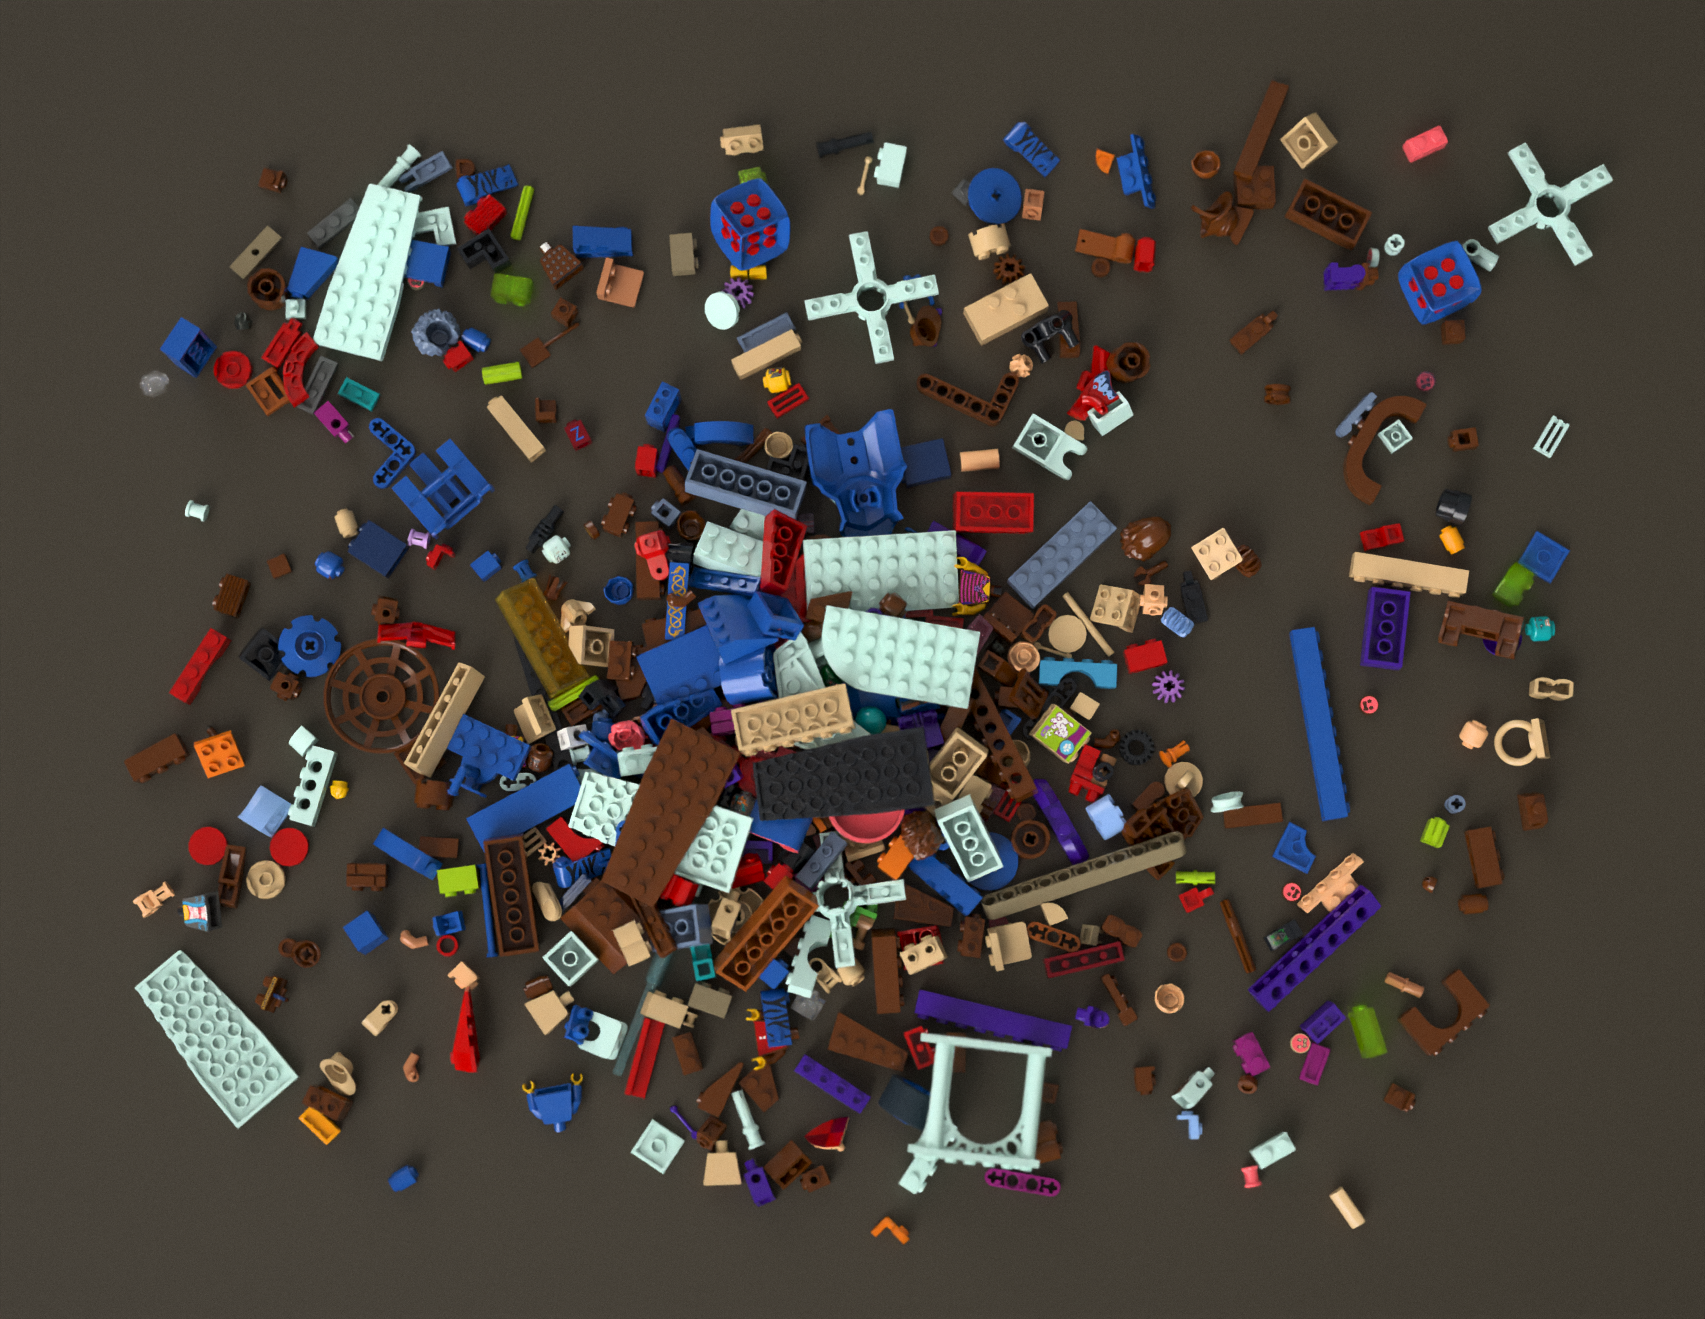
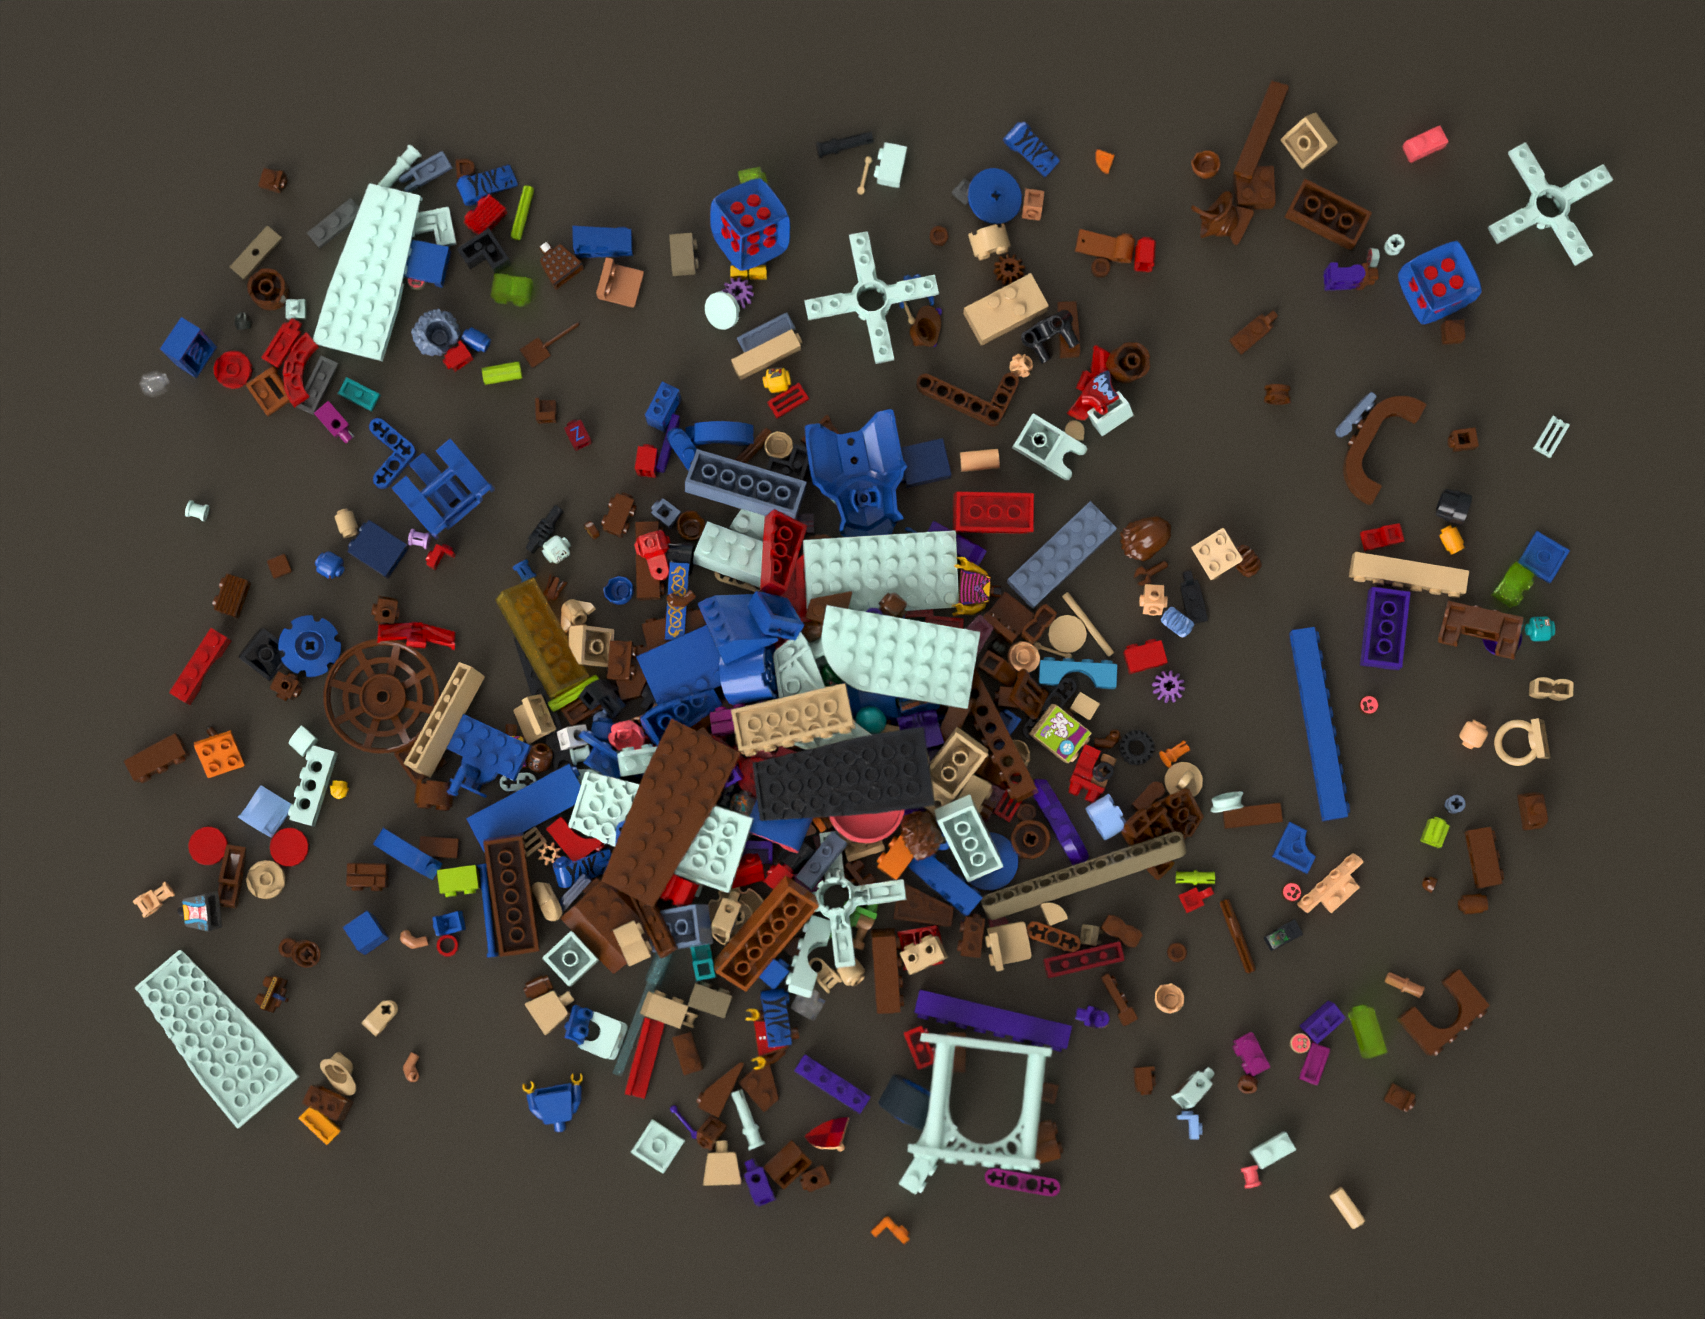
(310, 272): blue slope -> none
(403, 1178): blue brick -> none
(464, 976): light nougat brick -> none
(466, 1048): red wedge -> none
(486, 565): blue brick -> none
(515, 428): tan brick -> none
(564, 312): reddish brown brick -> none
(677, 483): reddish brown axle -> none
(724, 581): blue tile -> none
(742, 140): tan brick -> none
(861, 1043): reddish brown wedge -> none
(1116, 607): tan bracket -> none
(1135, 172): blue bracket -> none
(1314, 948): dark purple brick -> none
(1395, 436): light aqua piece -> none
(1425, 381): tile -> none
(1480, 255): light aqua piece -> none

